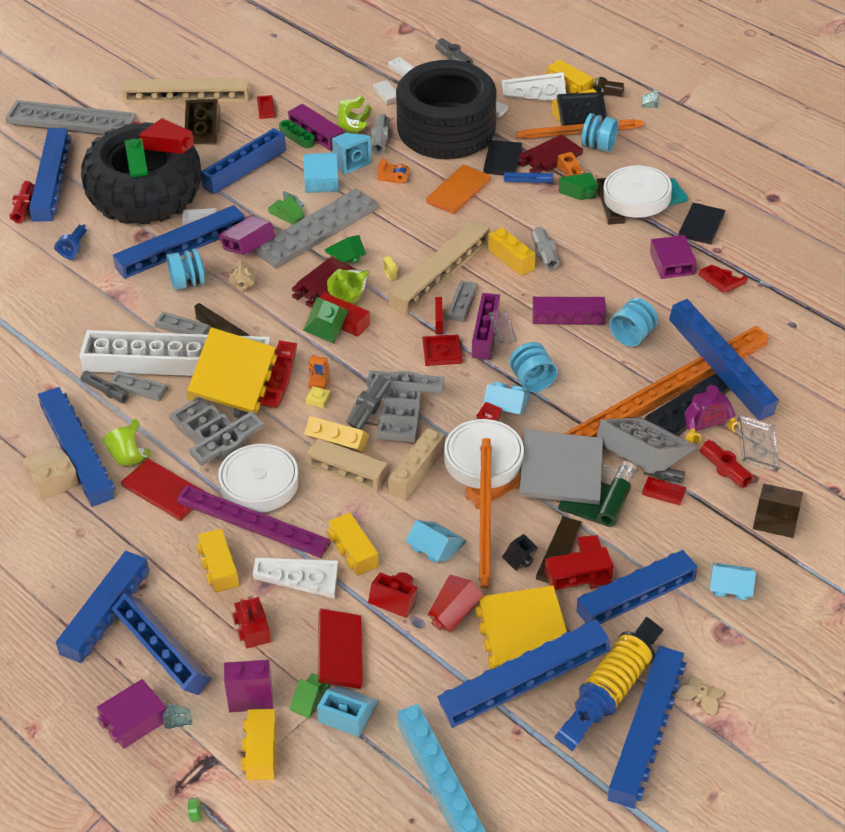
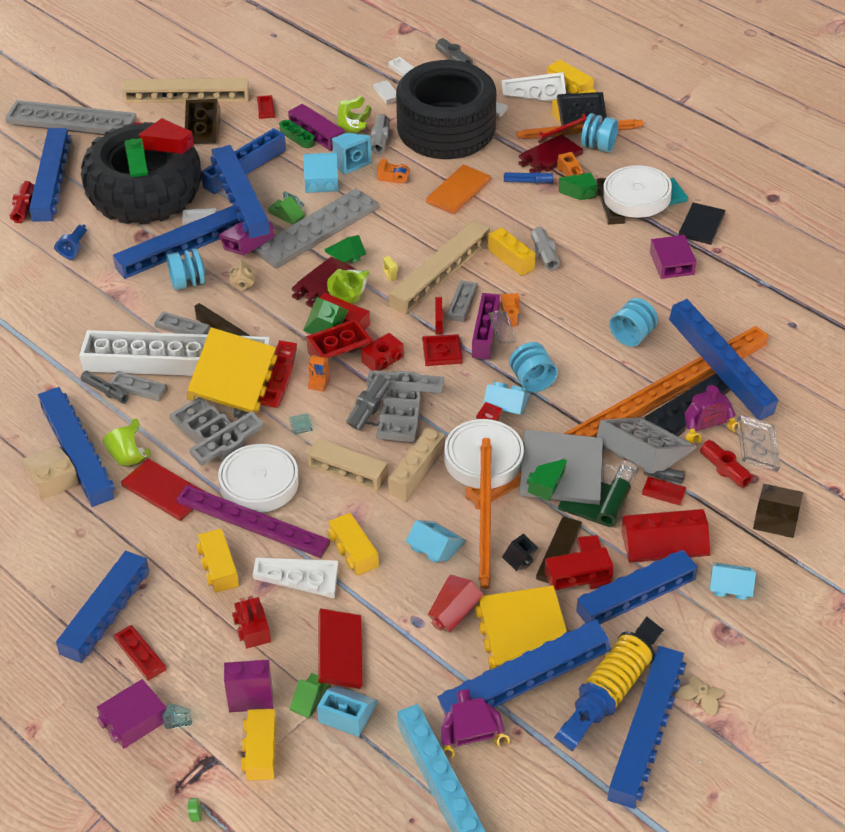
(139, 652): none -> red tile
(161, 644): blue brick -> none
(239, 192): none -> blue brick
(300, 423): none -> clear light blue tile
(318, 397): light yellow plate -> none
(337, 434): yellow brick -> none
(338, 339): none -> red slope
(382, 352): none -> red brick
(394, 593): red brick -> none
(471, 723): none -> magenta torso
(502, 157): black tile -> none
(510, 304): none -> orange leg
(546, 479): none -> green slope
(562, 129): none -> red piece
(569, 310): magenta brick -> none
(608, 87): dark brown piece -> none
(650, 99): clear light blue slope -> none
(660, 534): none -> red slope
(721, 278): red wing -> none

